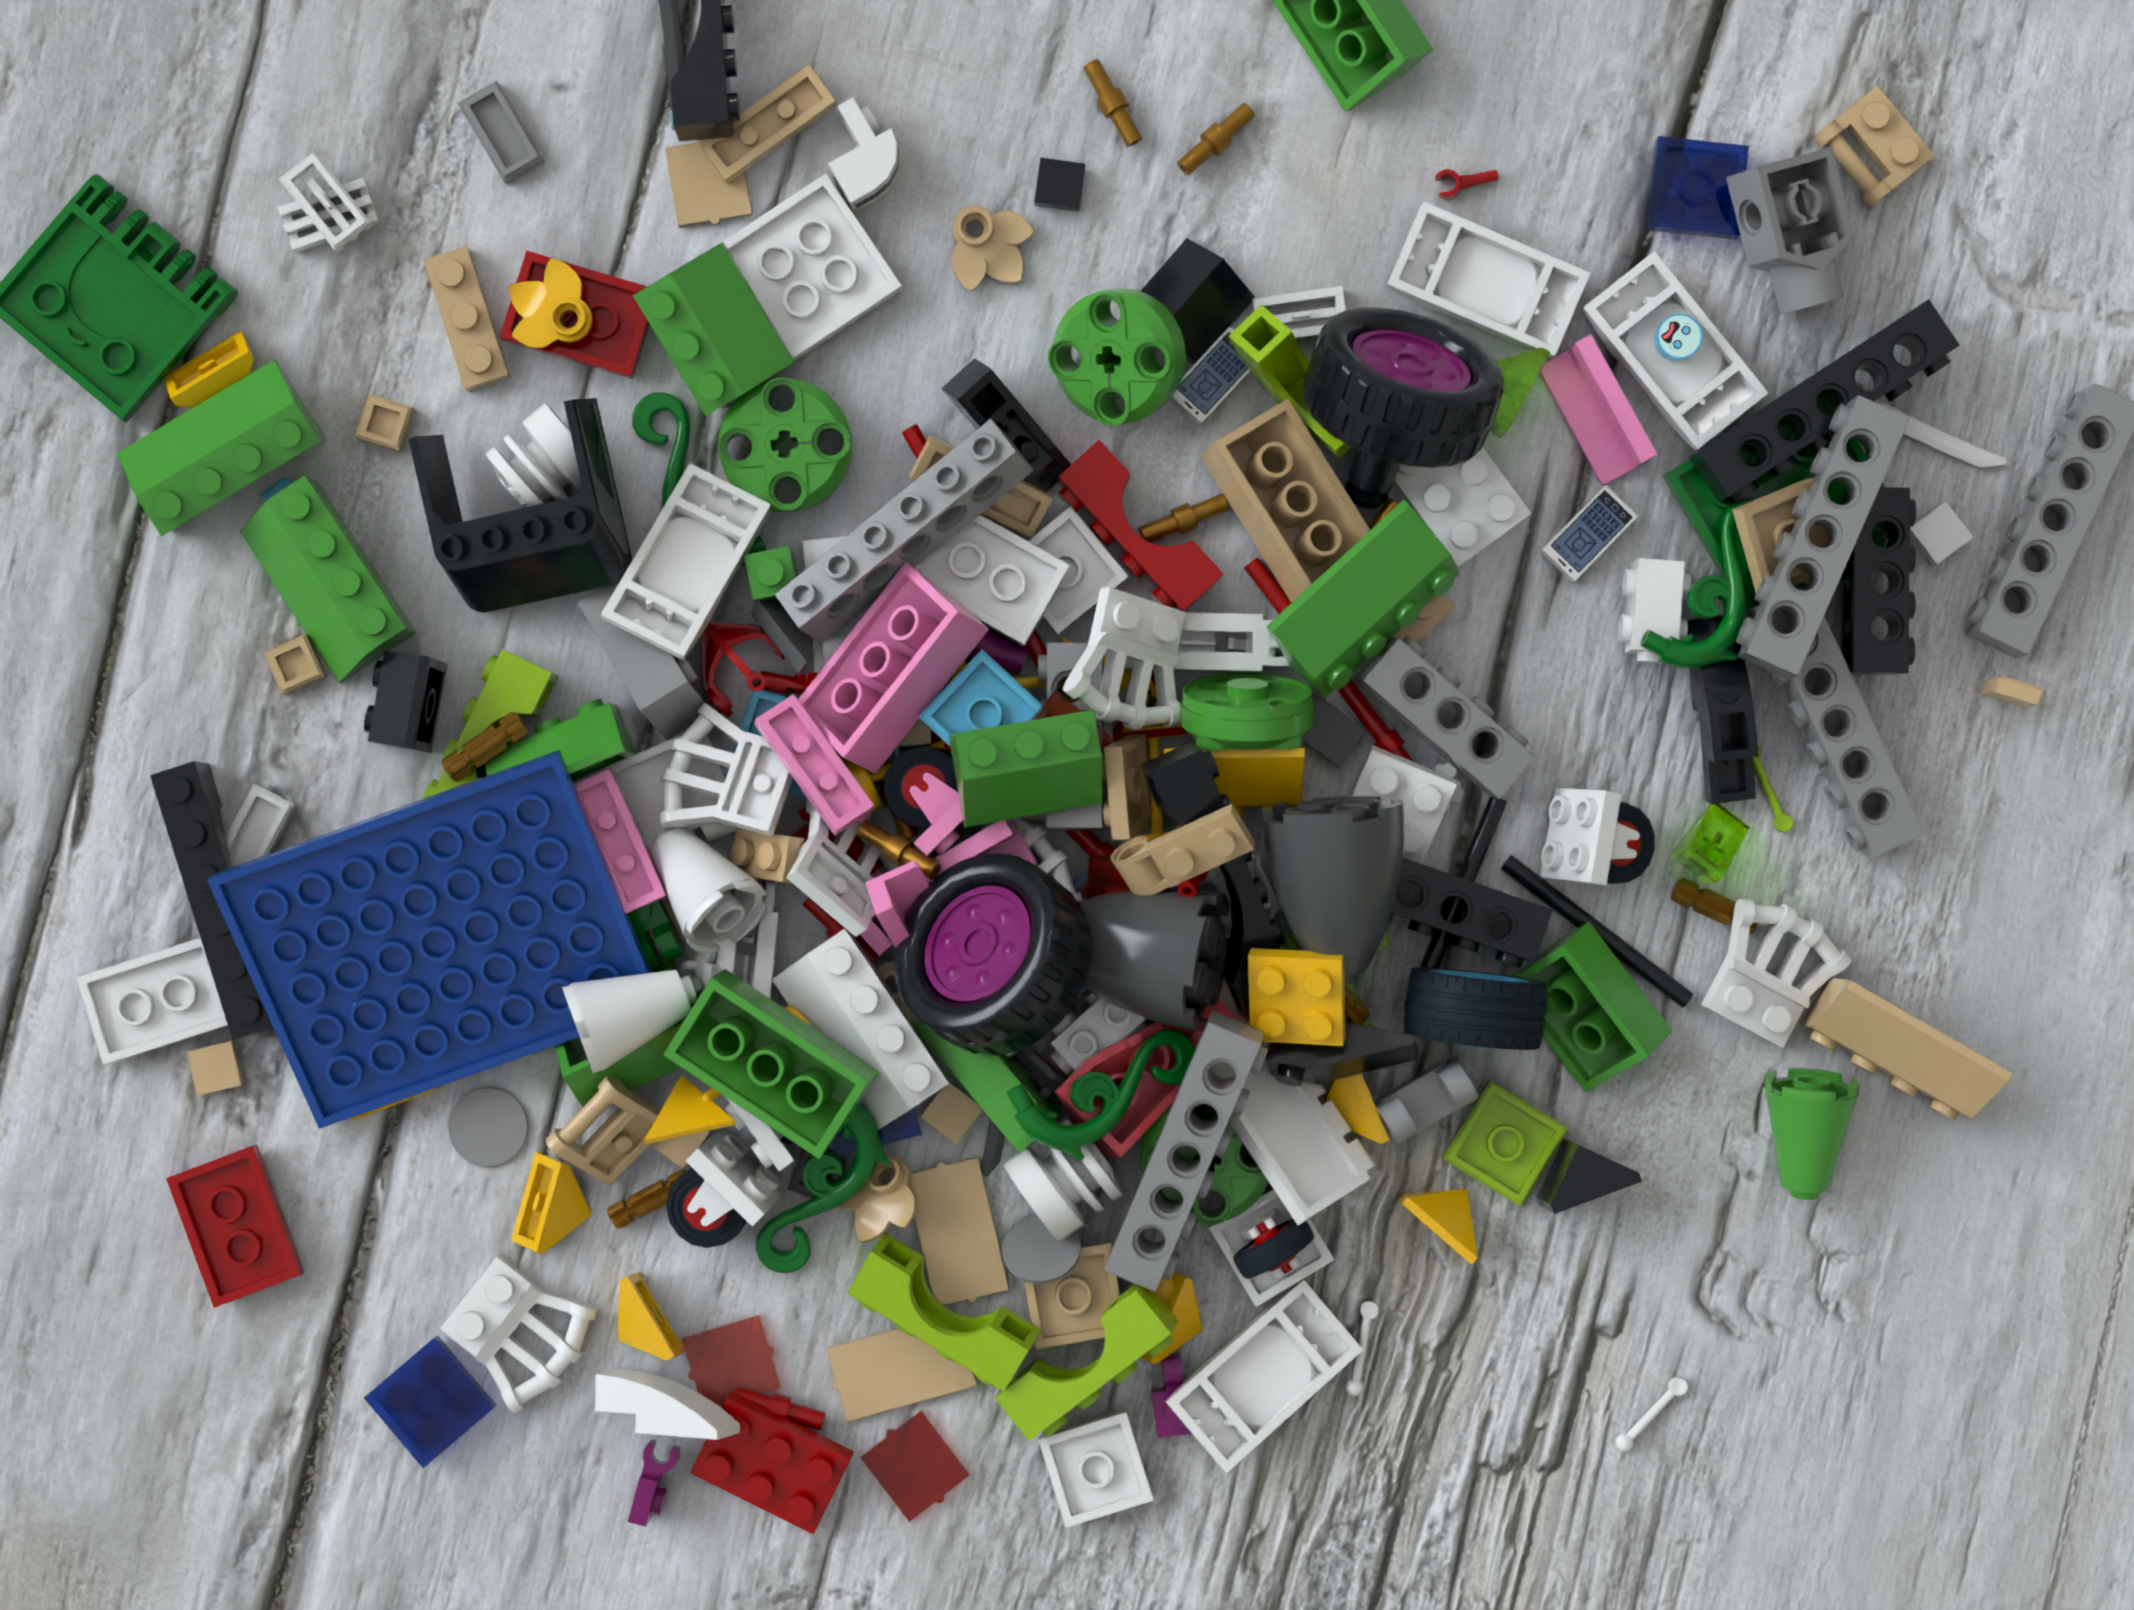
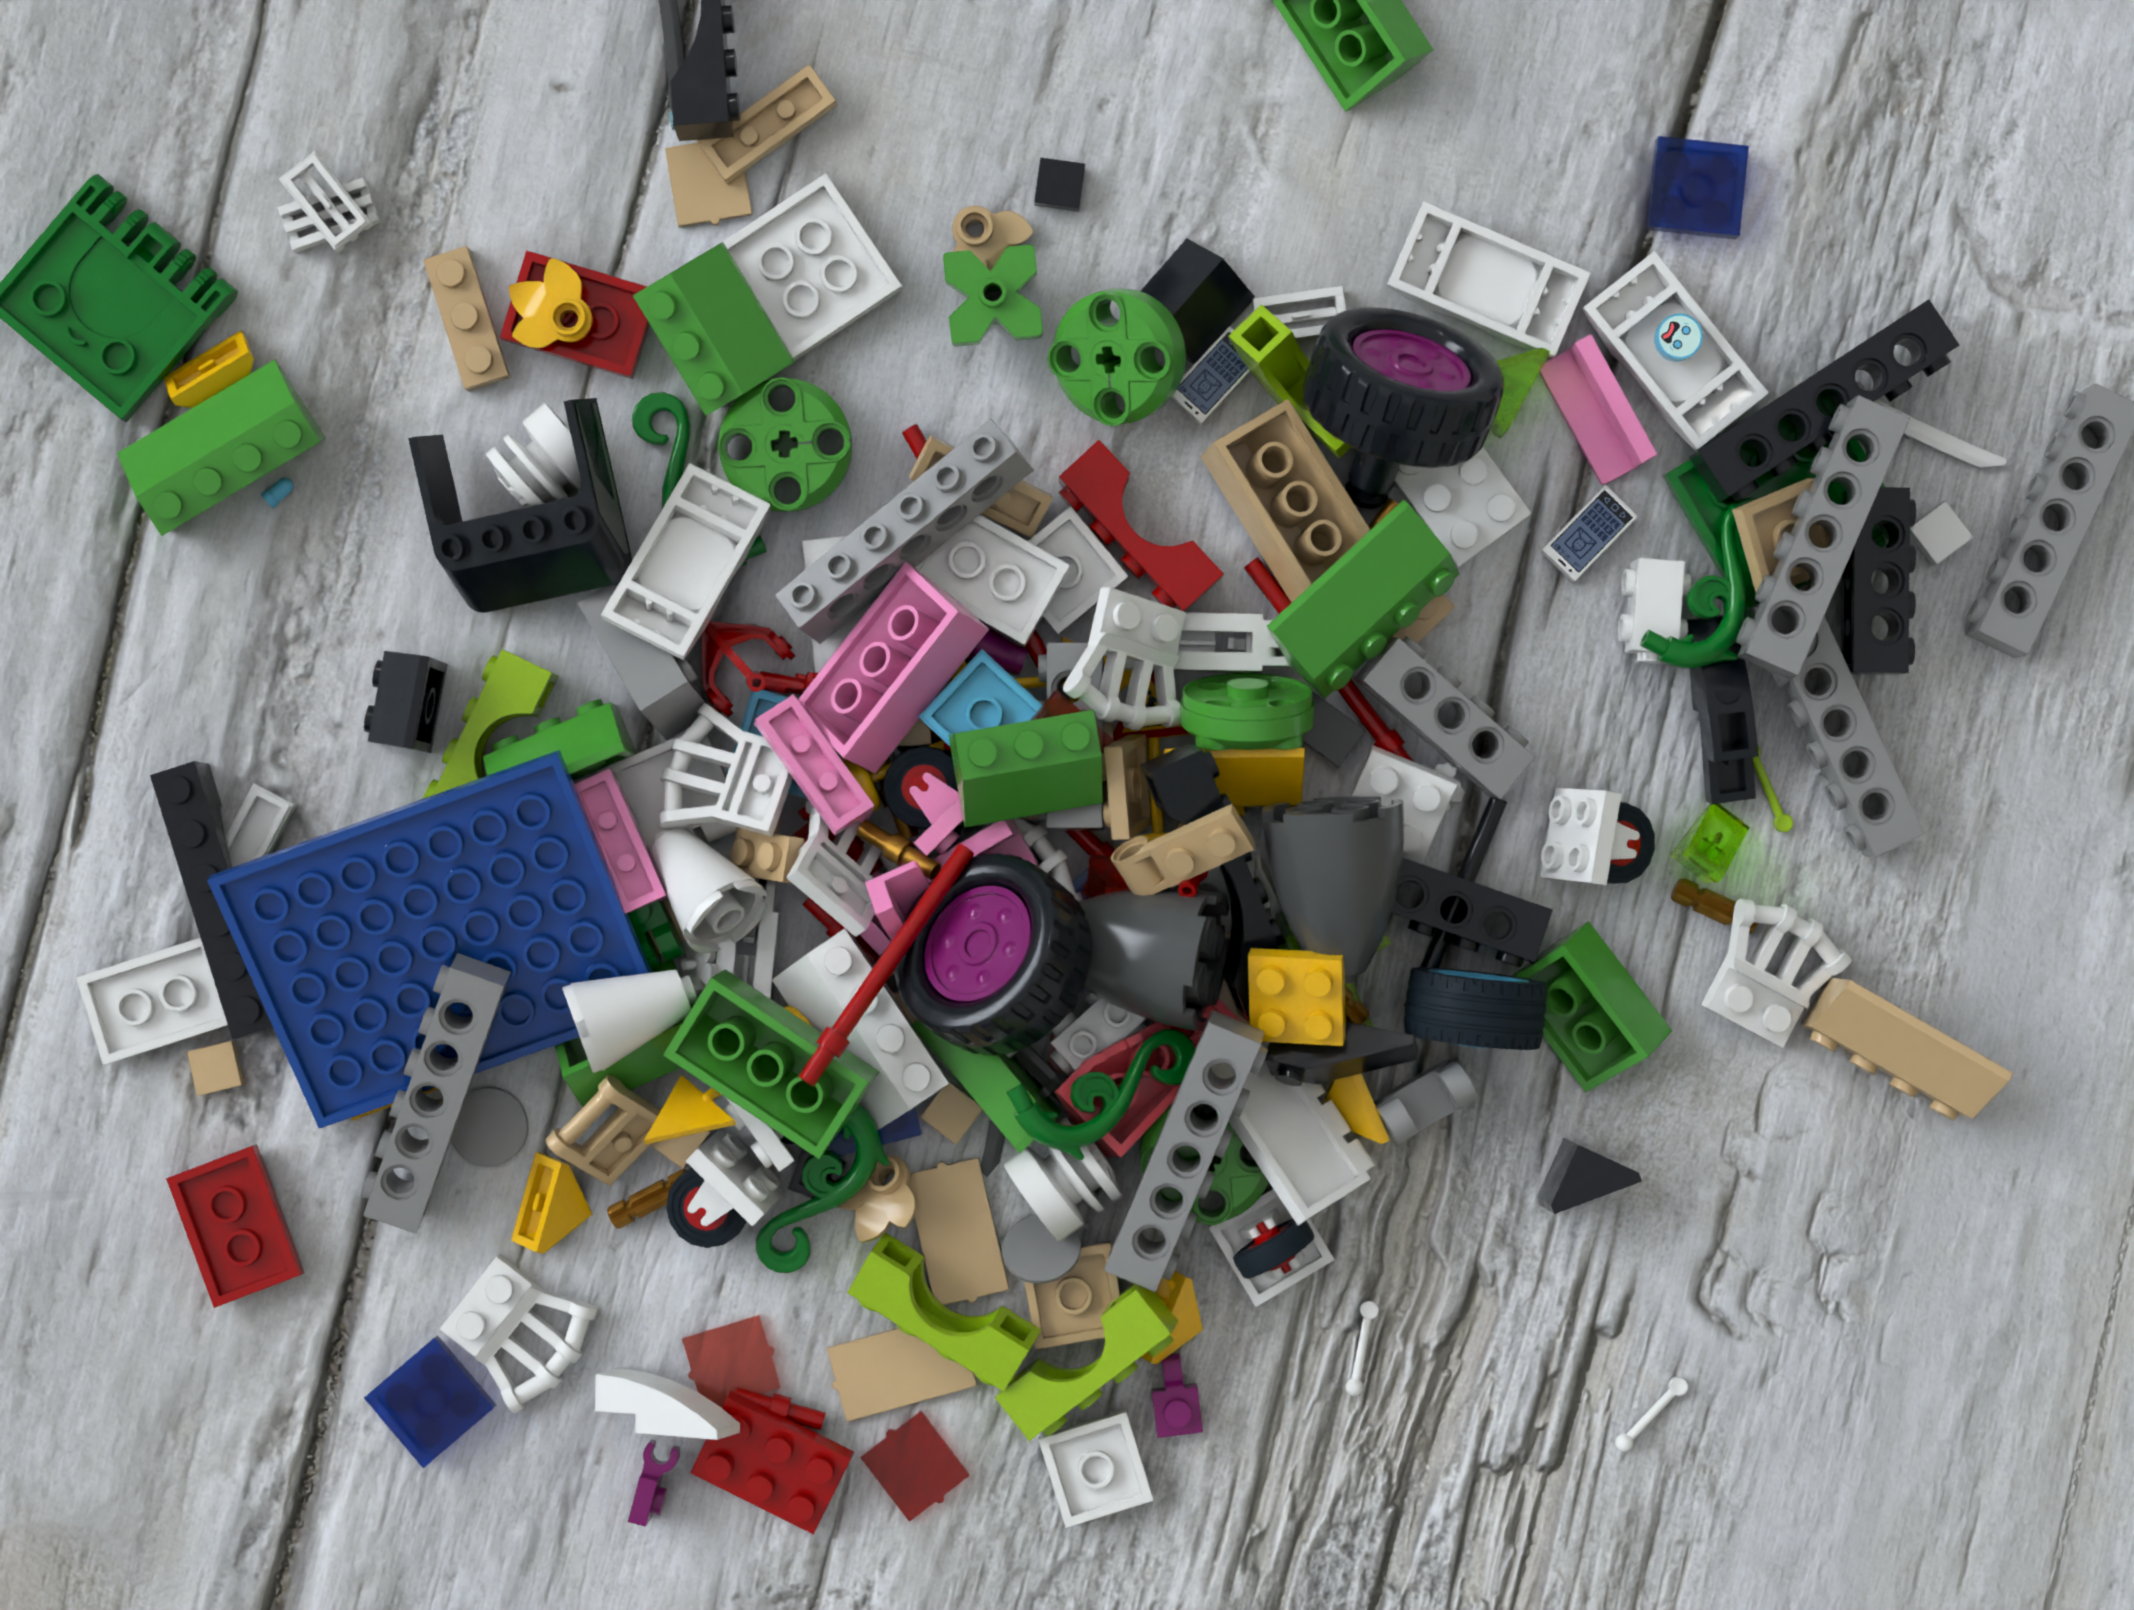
(295, 664): tan tile -> none
(326, 578): bright green slope -> none
(385, 423): tan tile -> none
(406, 1201): none -> light grey brick
(484, 747): pearl gold axle -> none
(501, 132): light grey tile -> none
(643, 1321): yellow slope -> none
(770, 572): bright green brick -> none
(784, 633): dark grey tile -> none
(834, 1040): none -> red bar
(871, 166): white brick -> none
(977, 314): none -> bright green plant
(984, 397): black slope -> none
(1112, 103): pearl gold bar -> none
(1184, 518): pearl gold bar -> none
(1215, 139): pearl gold bar -> none
(1263, 1375): white slope -> none
(1446, 1215): yellow slope -> none
(1464, 181): red hand -> none
(1504, 1143): lime tile -> none
(1578, 917): black piece -> none
(1794, 226): light grey brick -> none
(1809, 1126): bright green cone -> none
(1884, 137): tan plate -> none
(2012, 691): tan tile -> none

